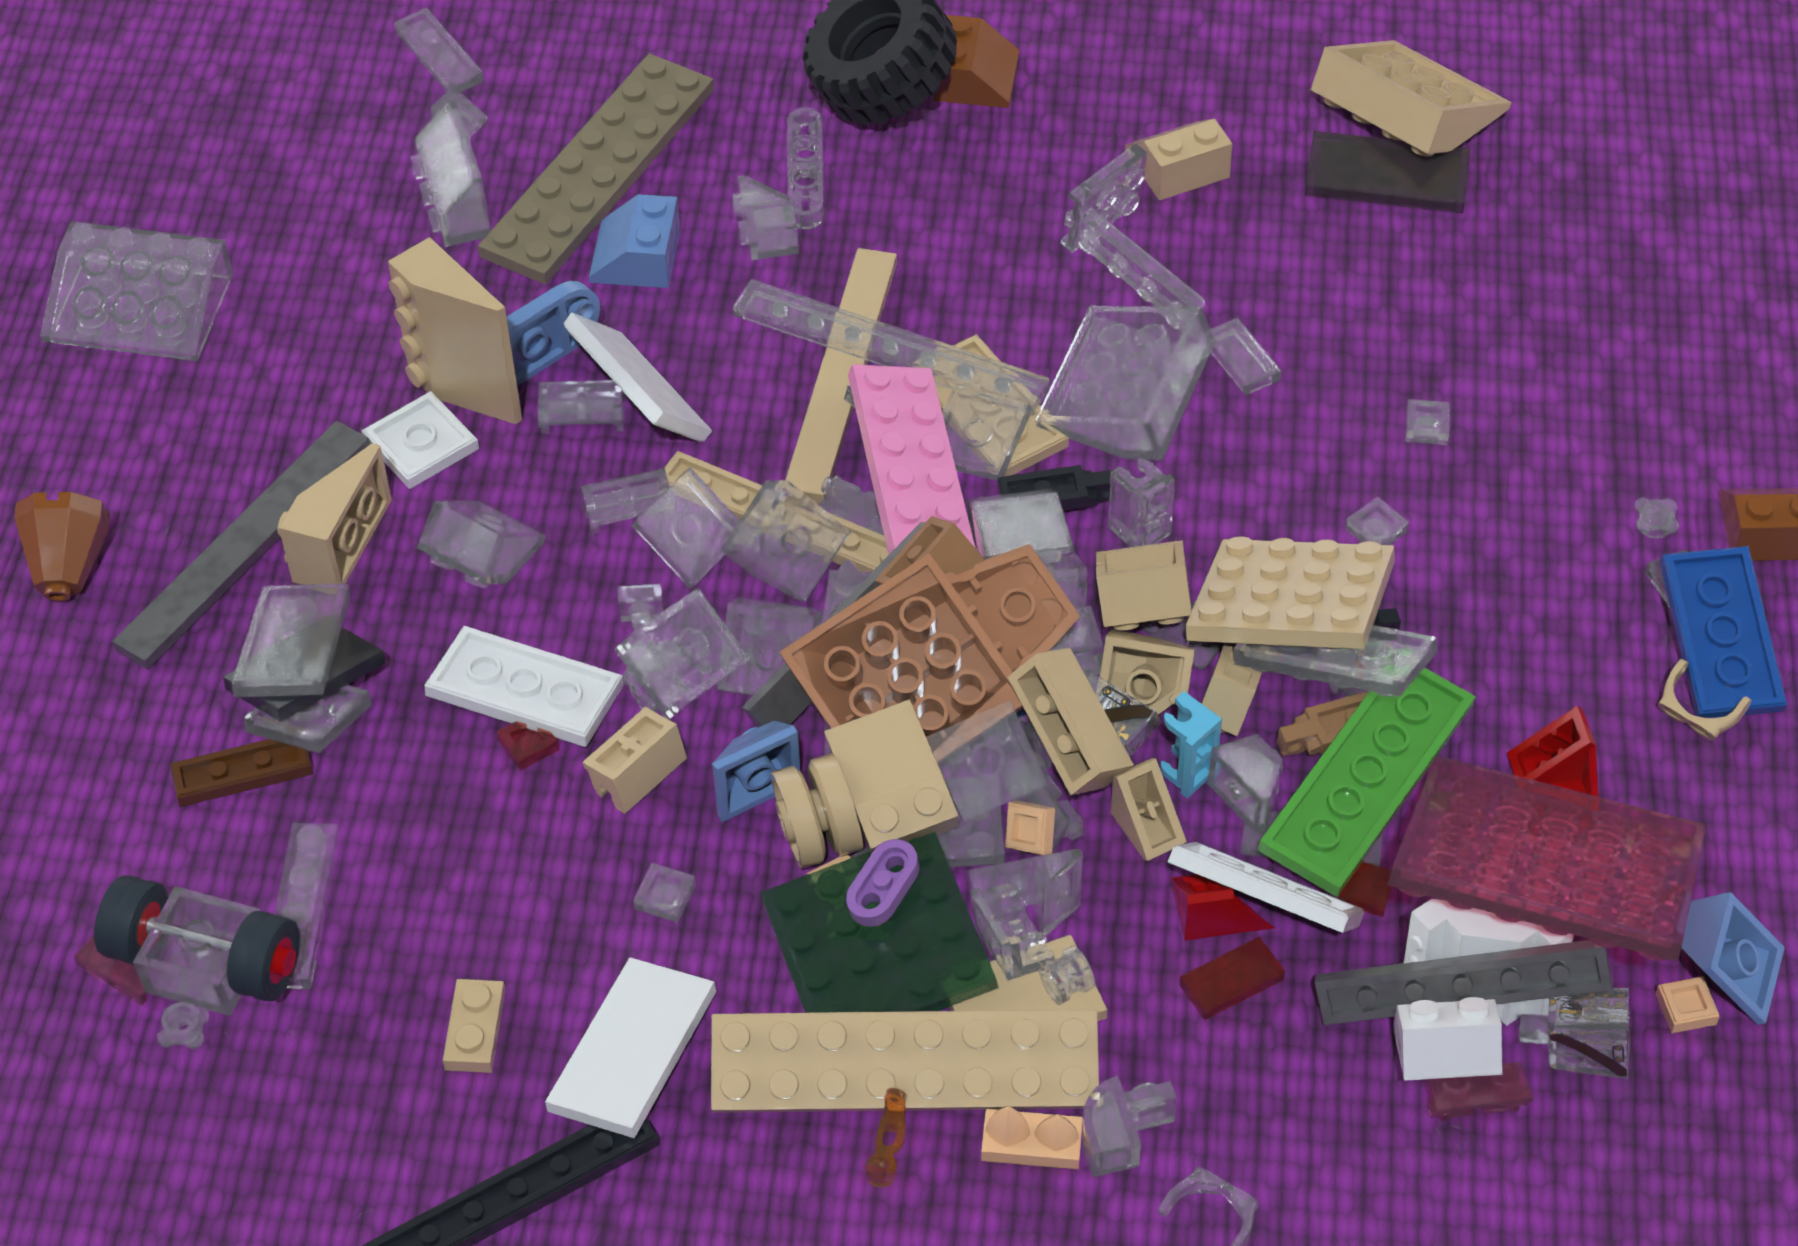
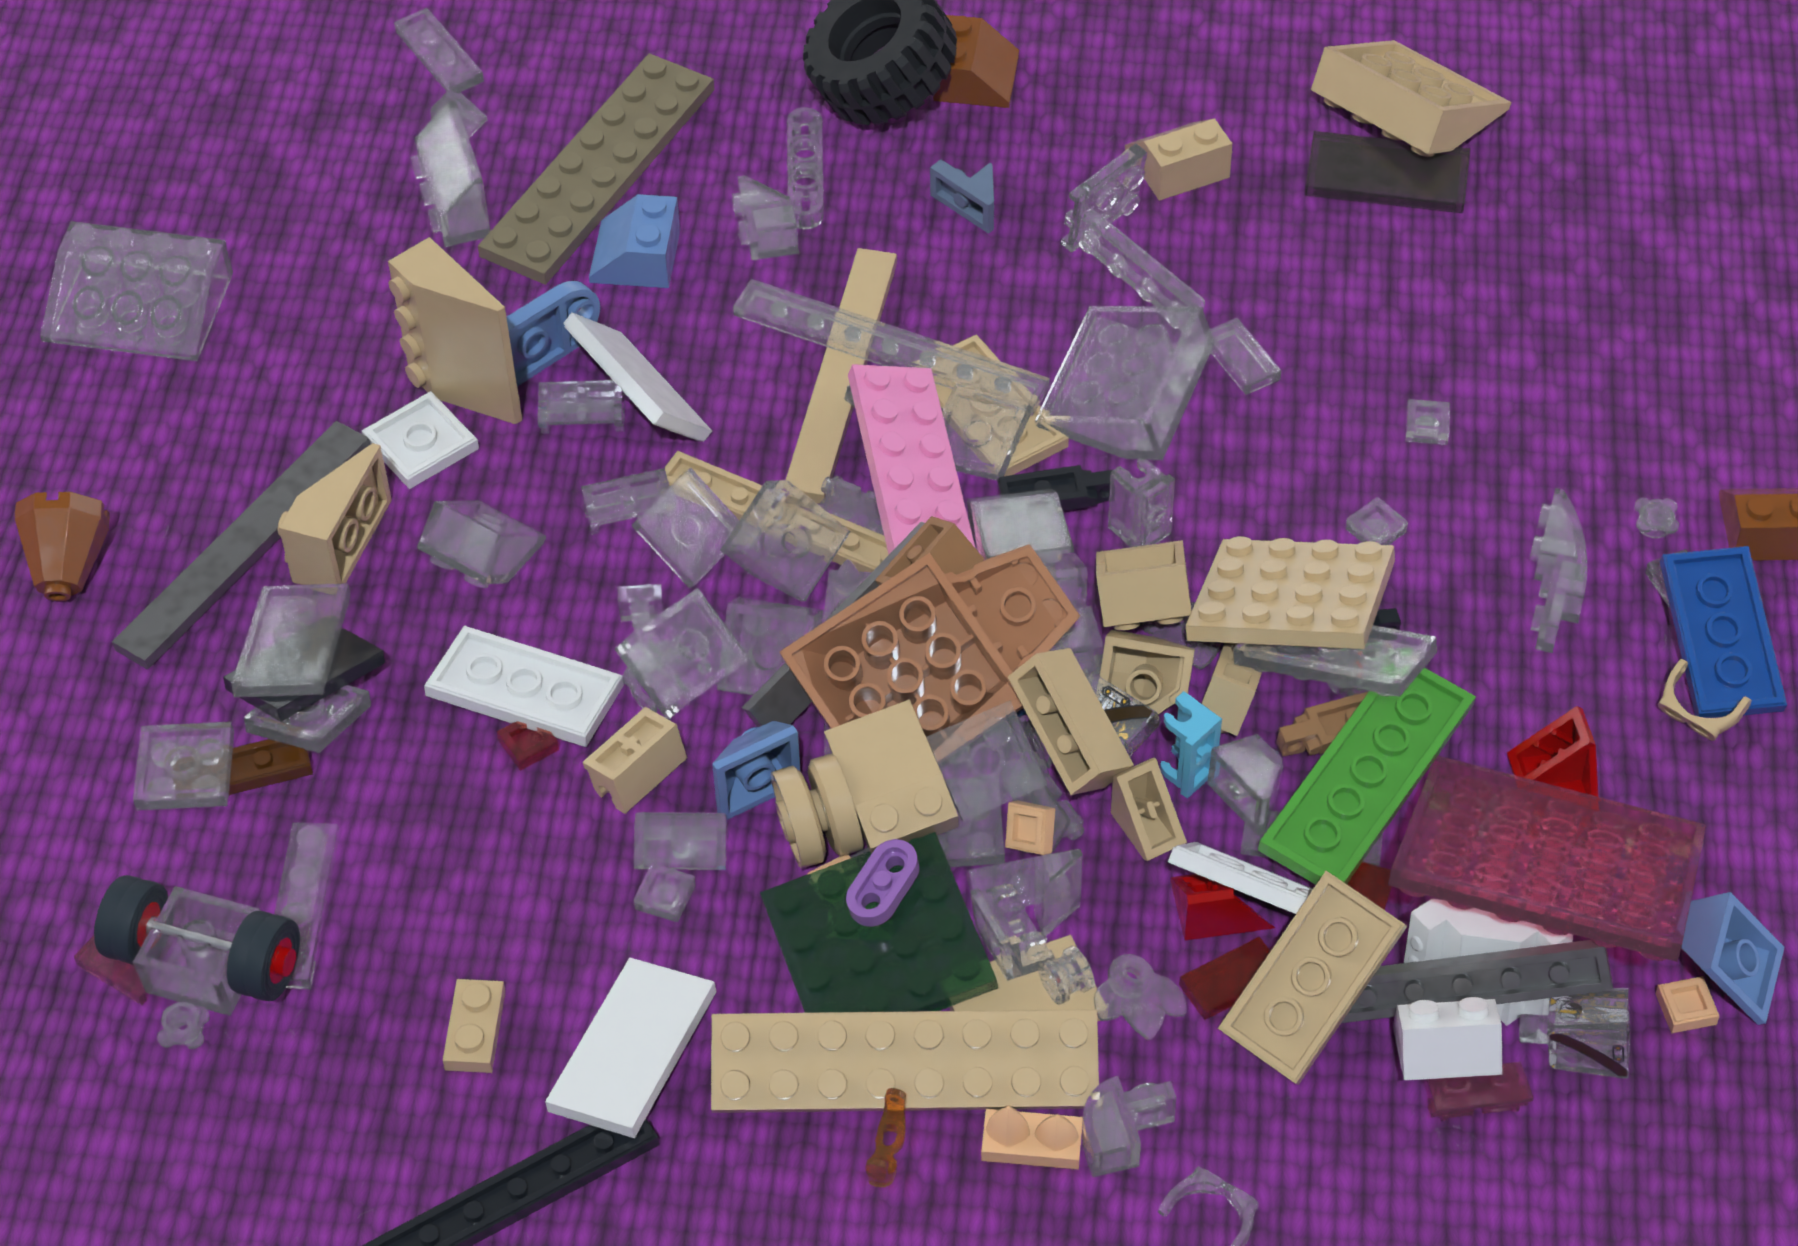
(183, 766): none -> clear plate
(680, 840): none -> clear slope
(966, 196): none -> sand blue slope
(1139, 1000): none -> clear plate
(1312, 977): none -> tan tile
(1560, 567): none -> clear slope

